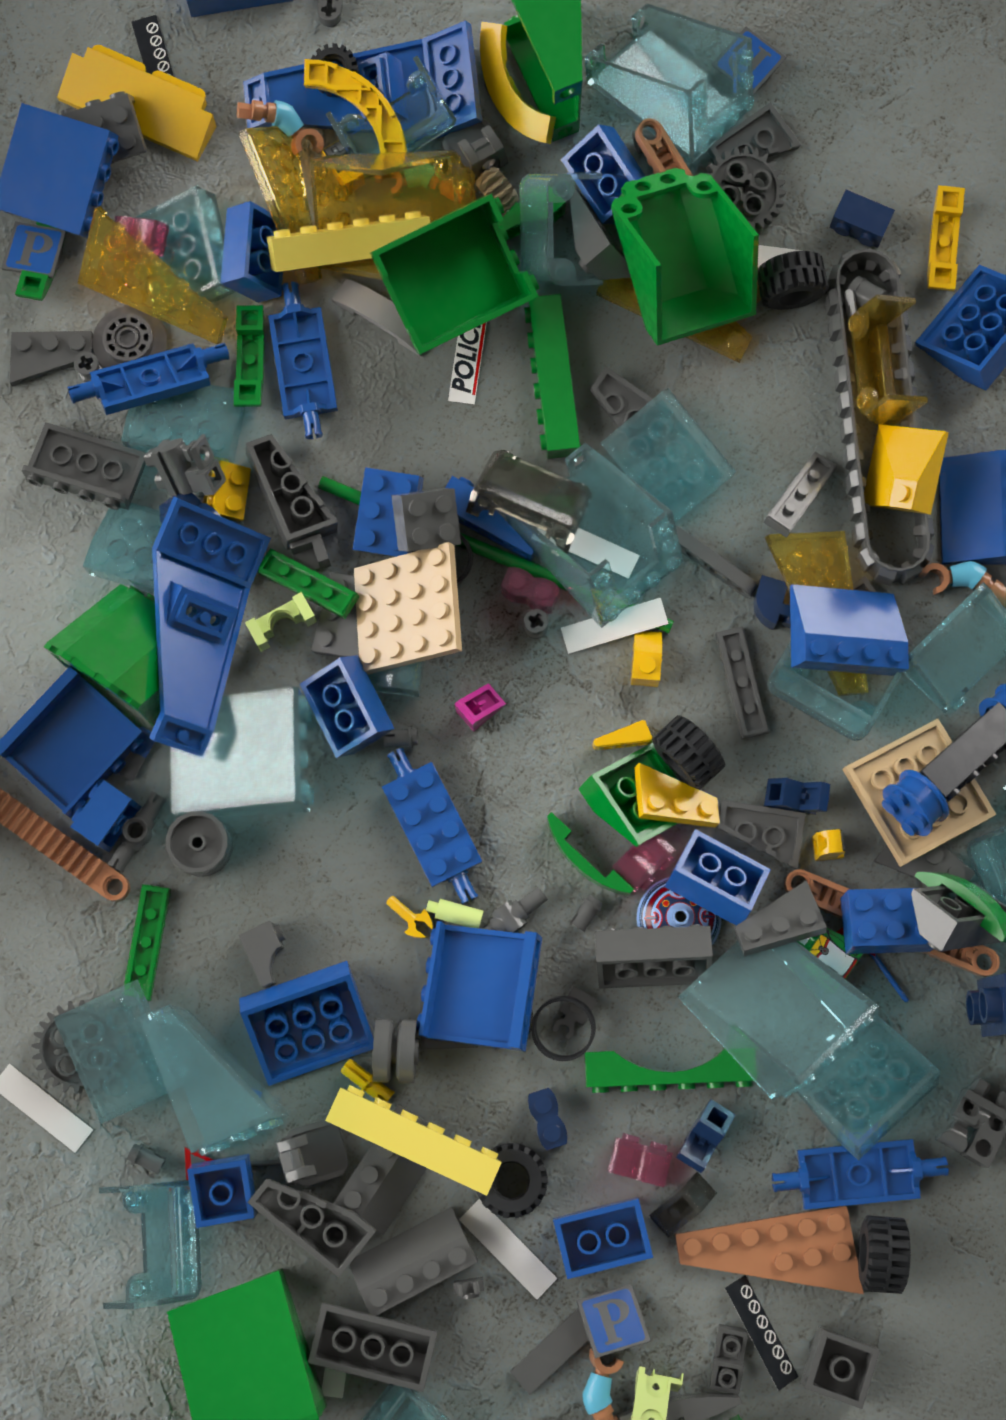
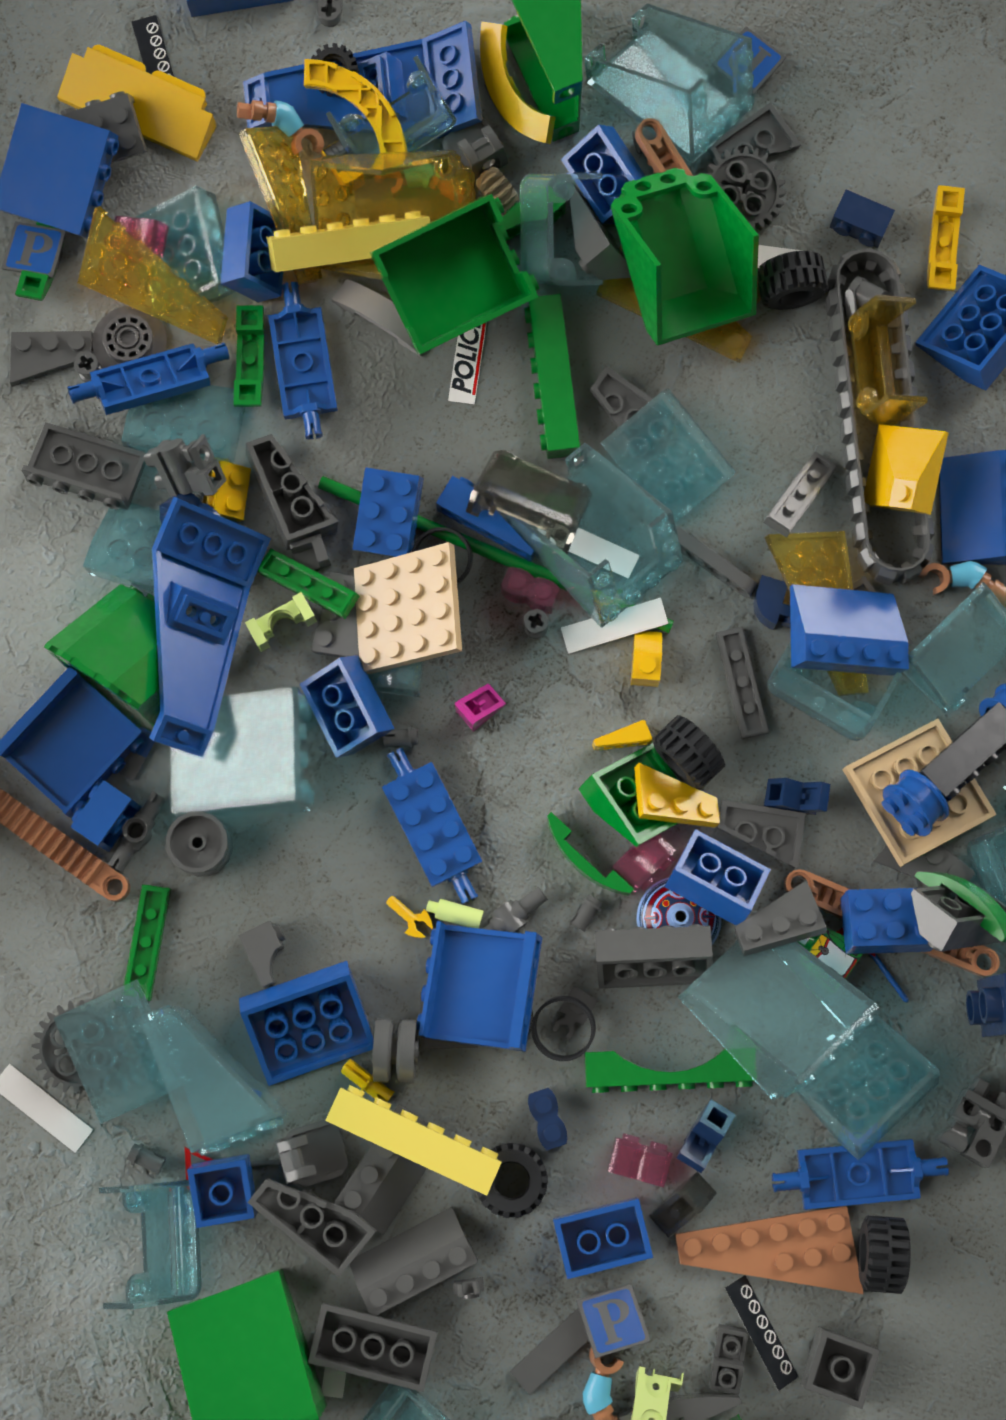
(426, 519): dark grey brick -> none
(508, 1249): white sticker -> none
(828, 845): yellow leg -> none

